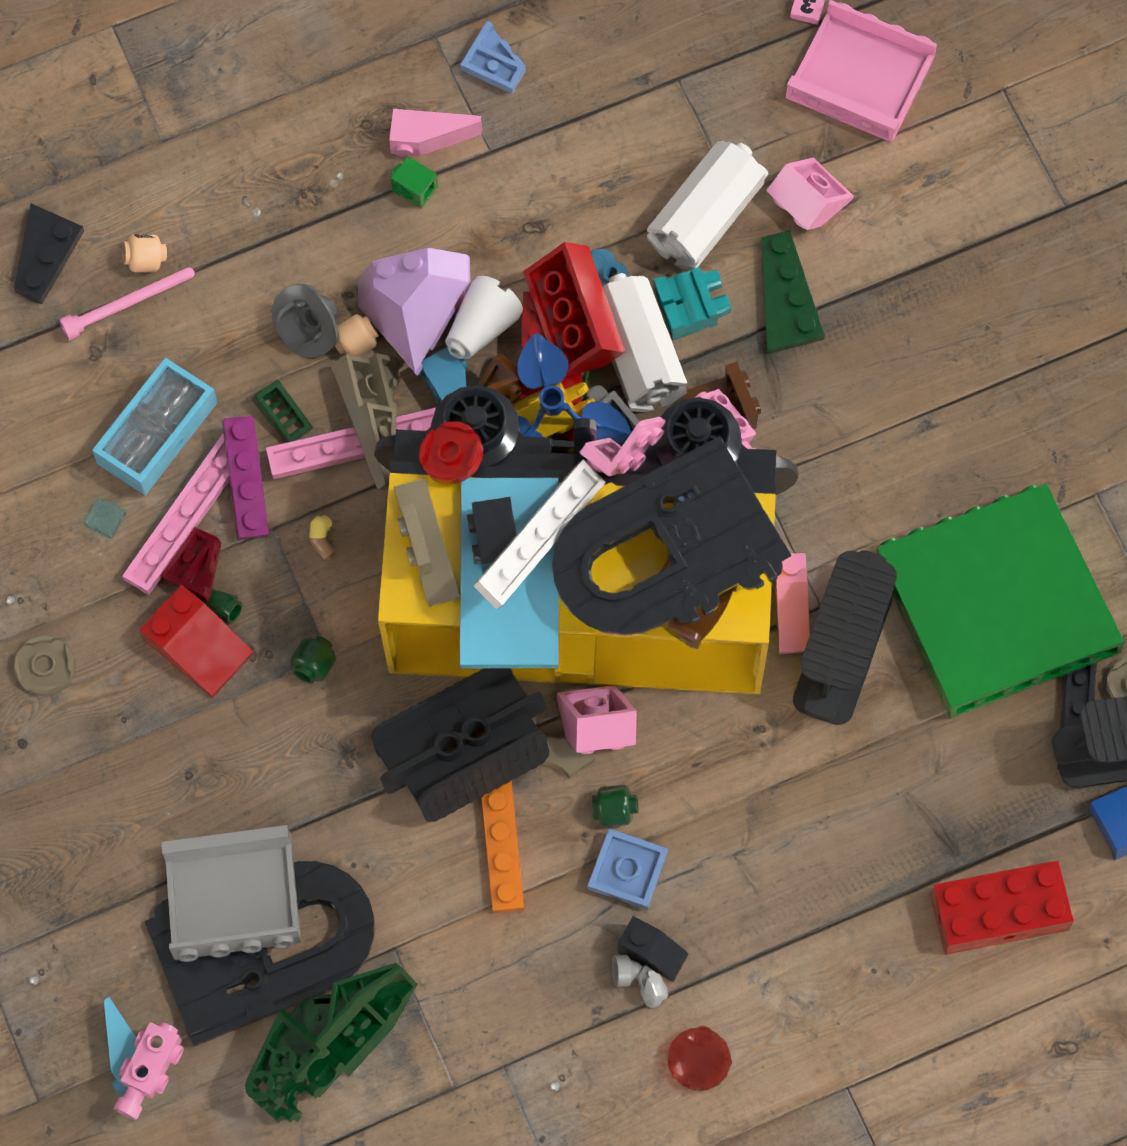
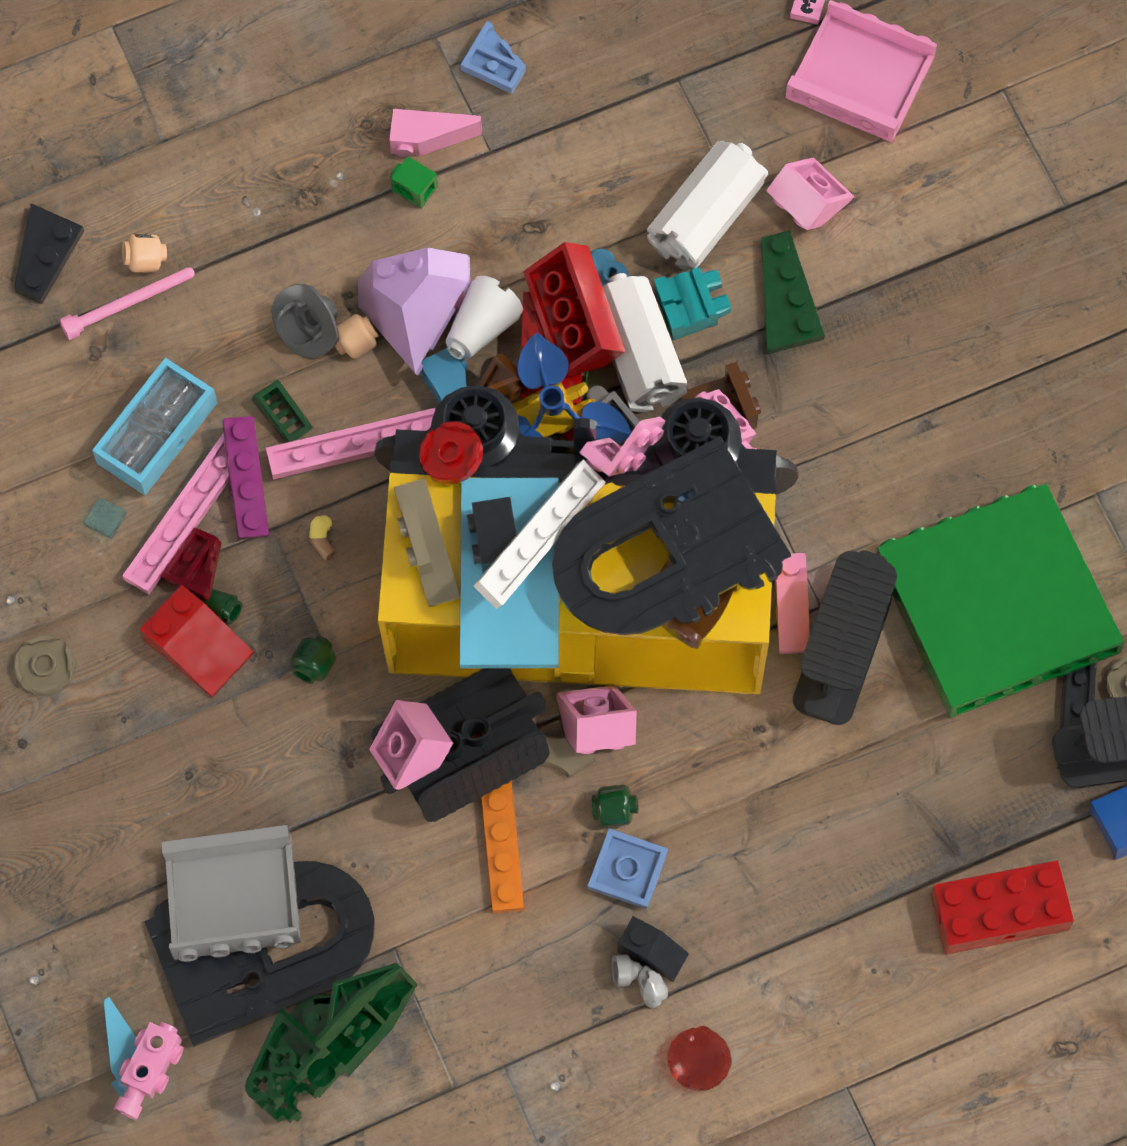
(368, 395): dark tan wedge -> none
(410, 743): none -> bright pink slope

